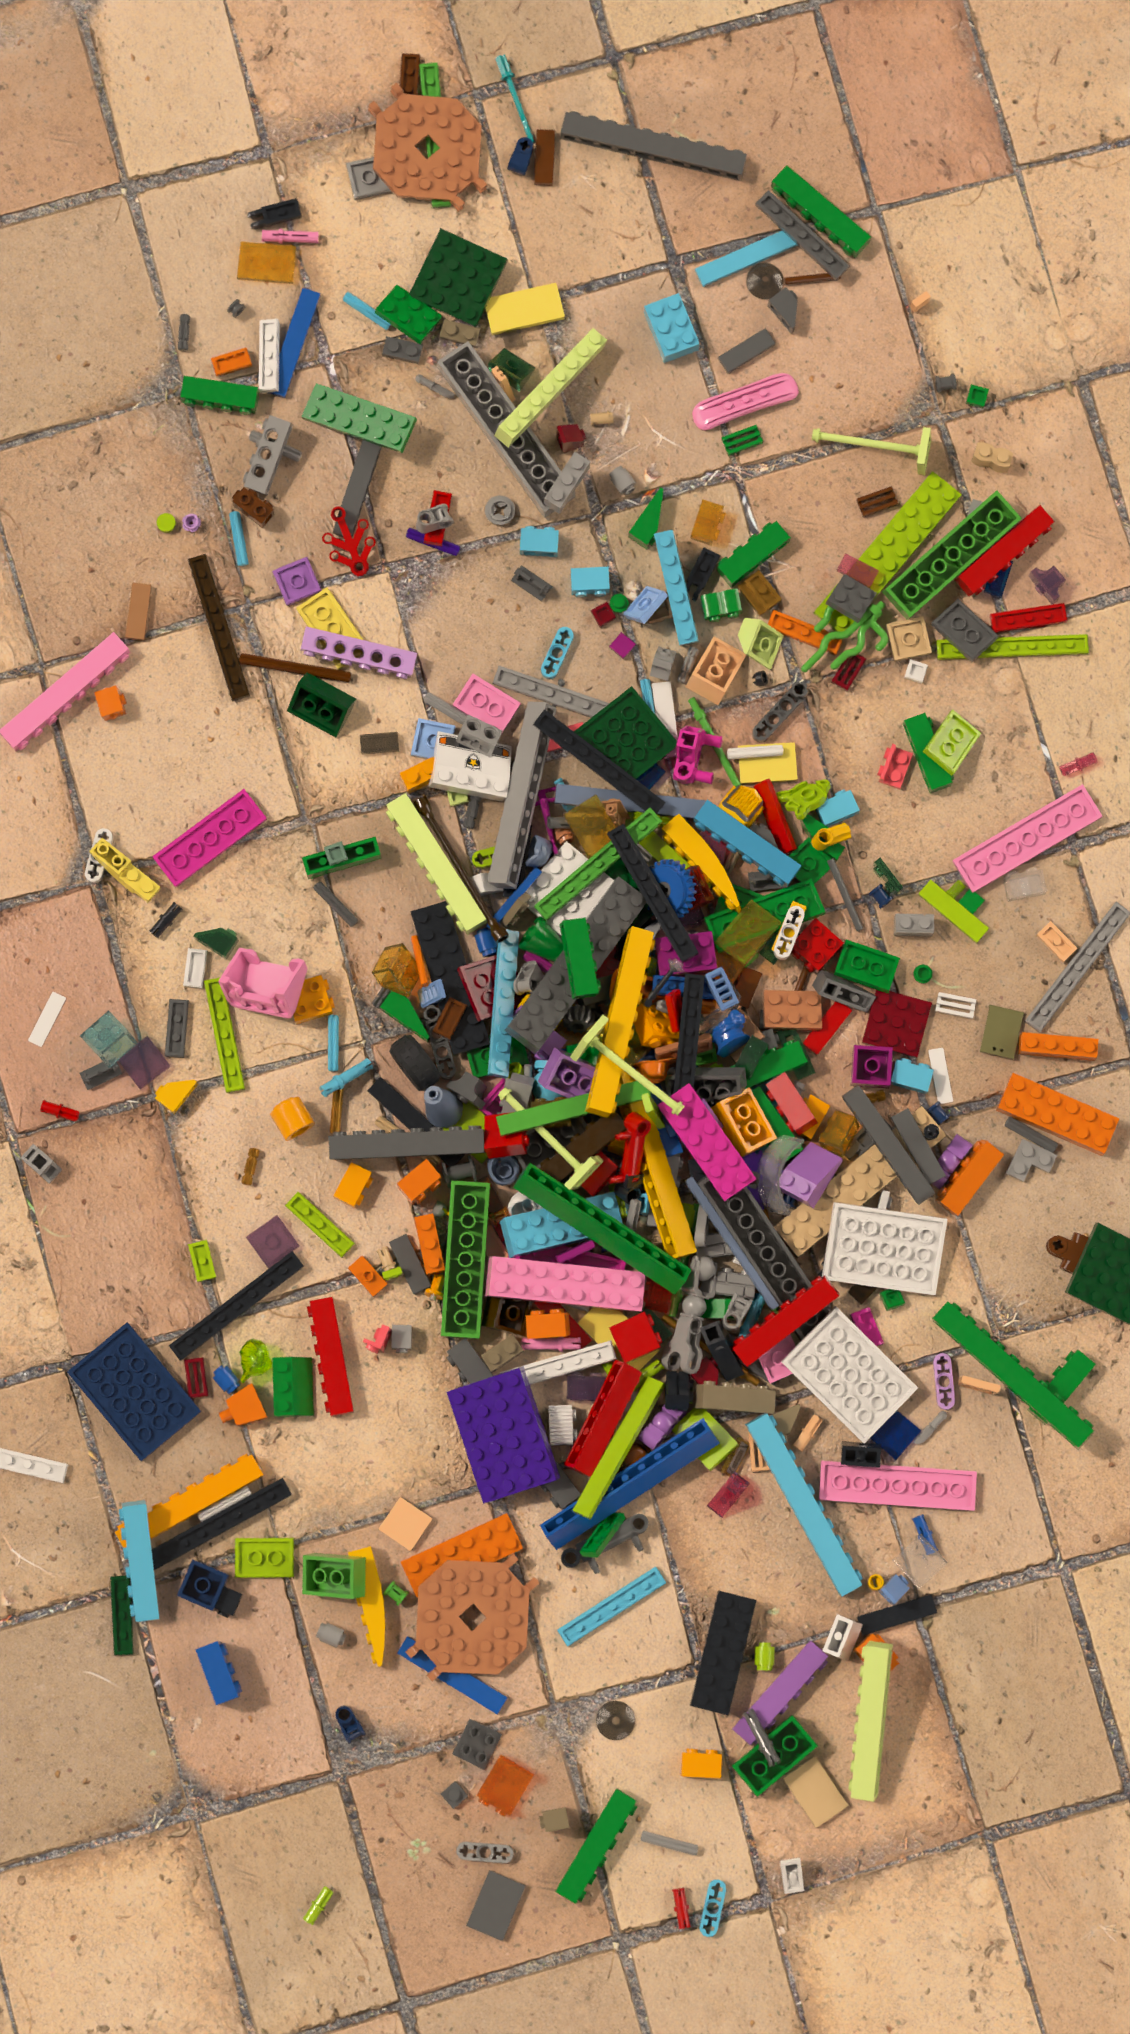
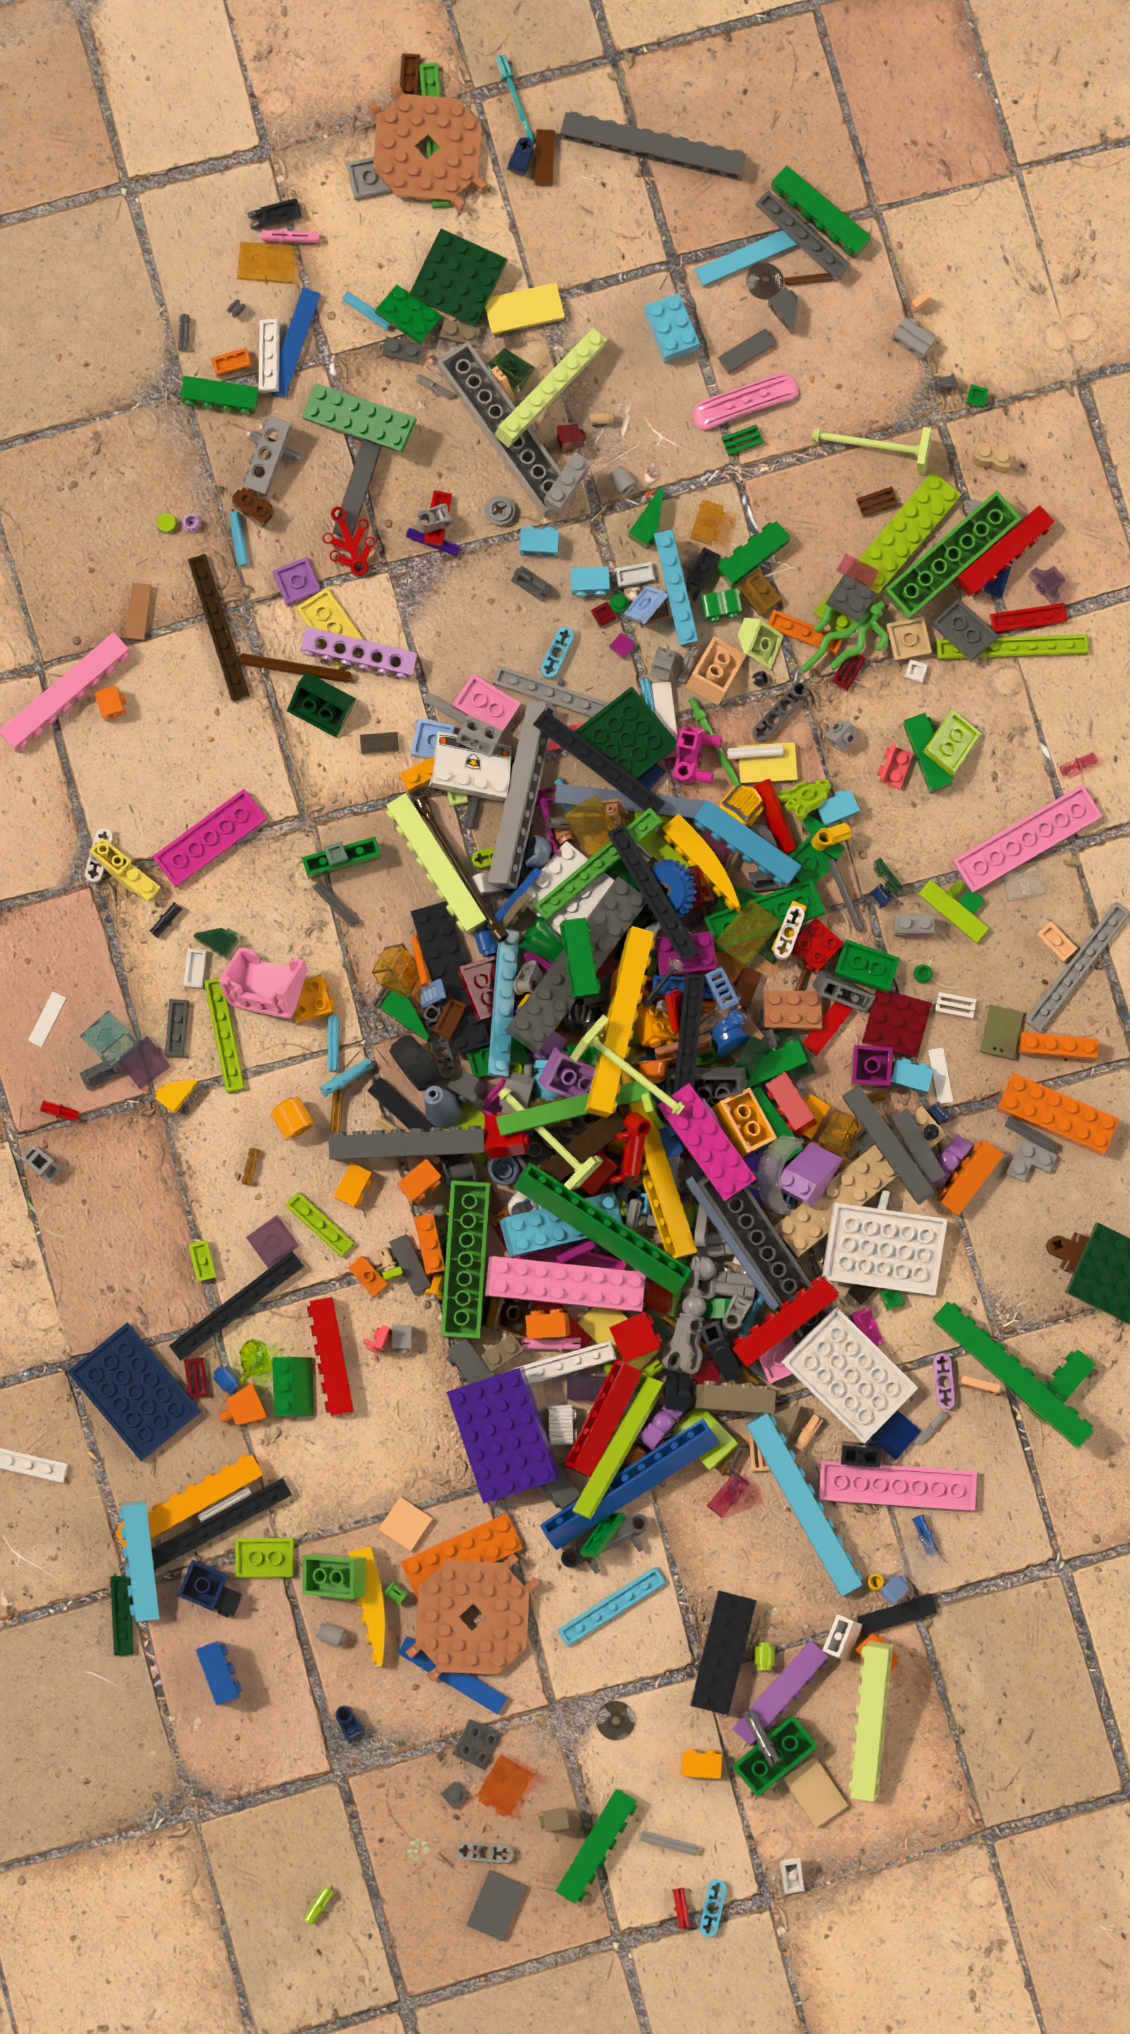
(634, 574): none -> white tile
(841, 735): none -> light grey brick
(914, 338): none -> light grey brick

